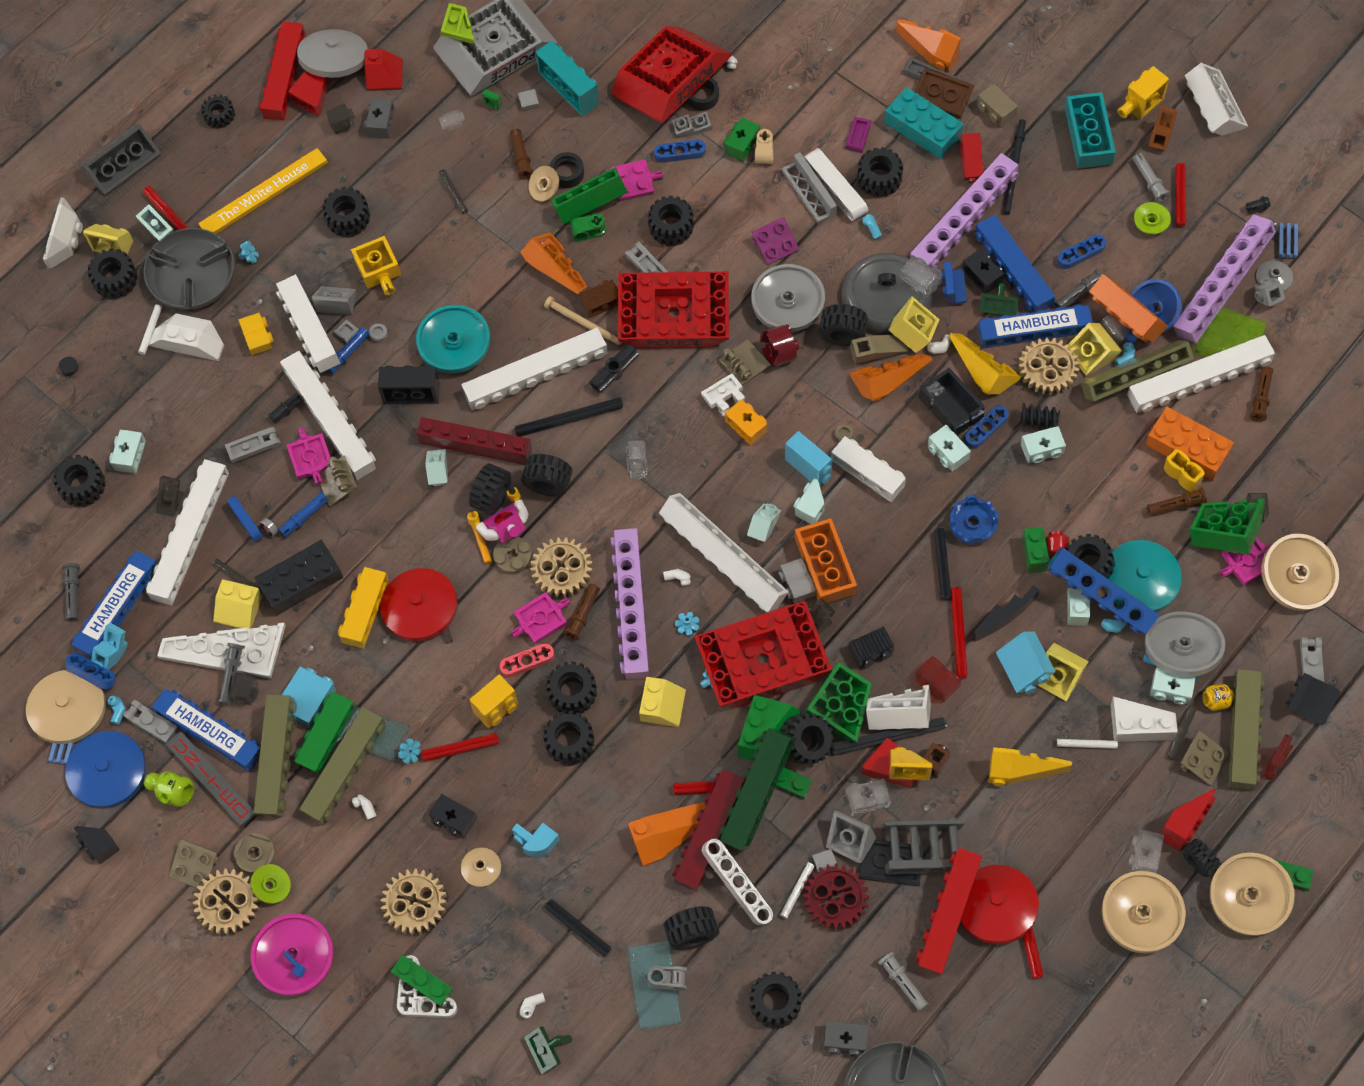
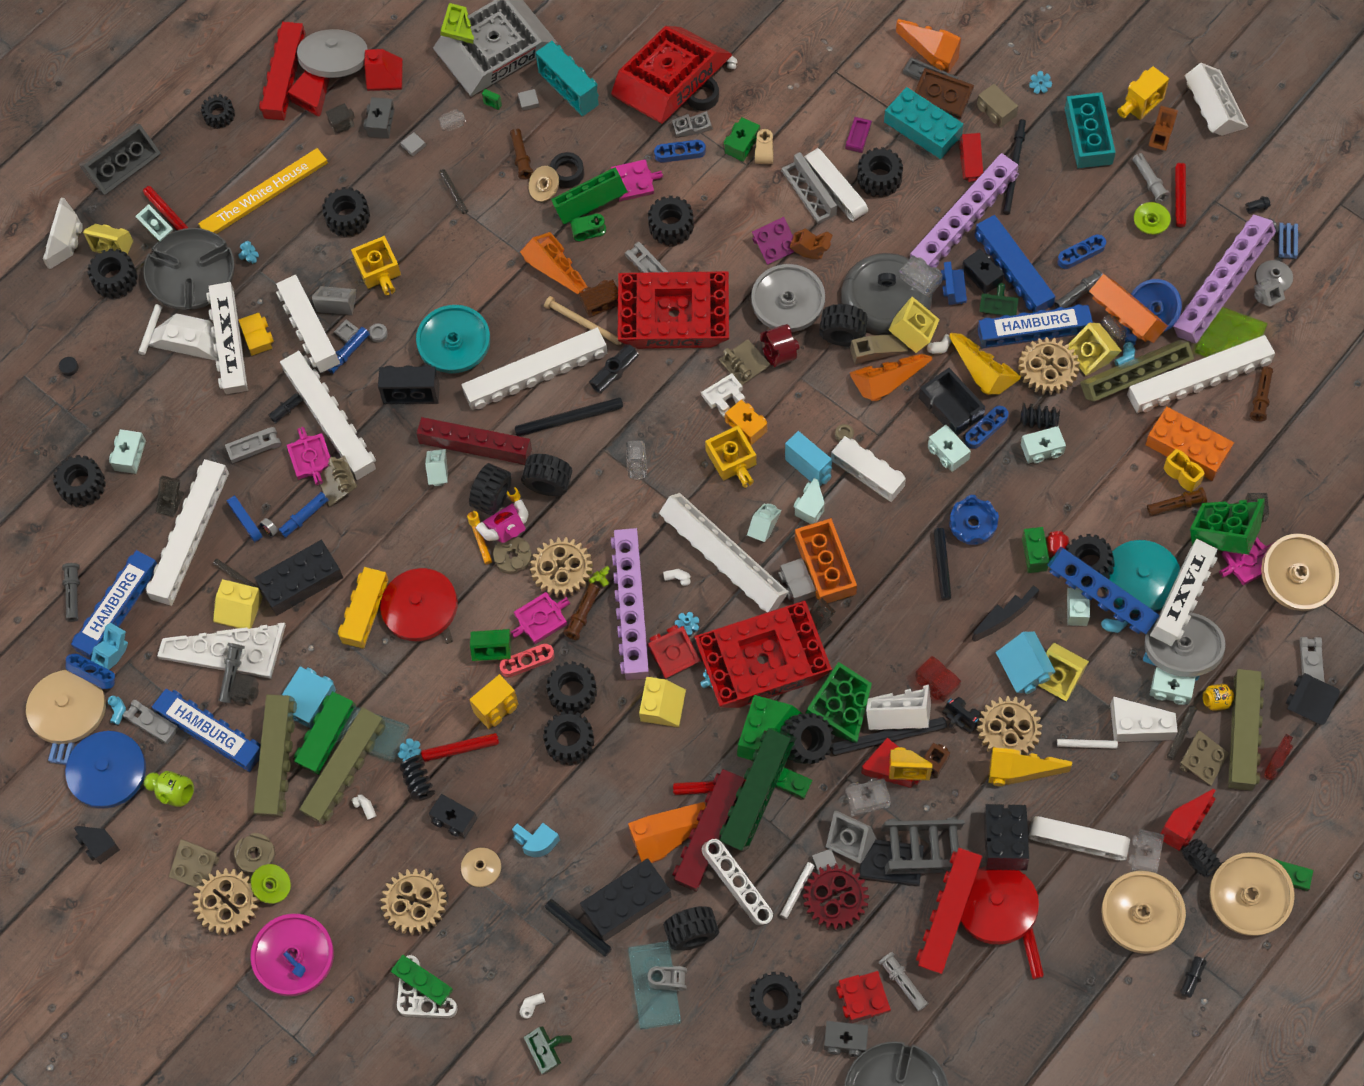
(211, 779): dark grey tile -> none
(228, 338): none -> white brick
(413, 144): none -> light grey tile
(415, 778): none -> black piece
(490, 645): none -> green brick
(600, 576): none -> lime plant
(625, 900): none -> black brick
(673, 651): none -> red plate
(732, 455): none -> yellow brick
(810, 245): none -> dark orange brick
(863, 997): none -> red plate
(869, 220): medium azure arm -> none
(871, 647): black brick -> none
(959, 633): red axle -> none
(960, 716): none -> black hips
(1006, 837): none -> black piece
(1021, 716): none -> tan gear
(1040, 82): none -> medium azure plant
(1079, 838): none -> white beam
(1183, 593): none -> white brick
(1193, 977): none -> black axle

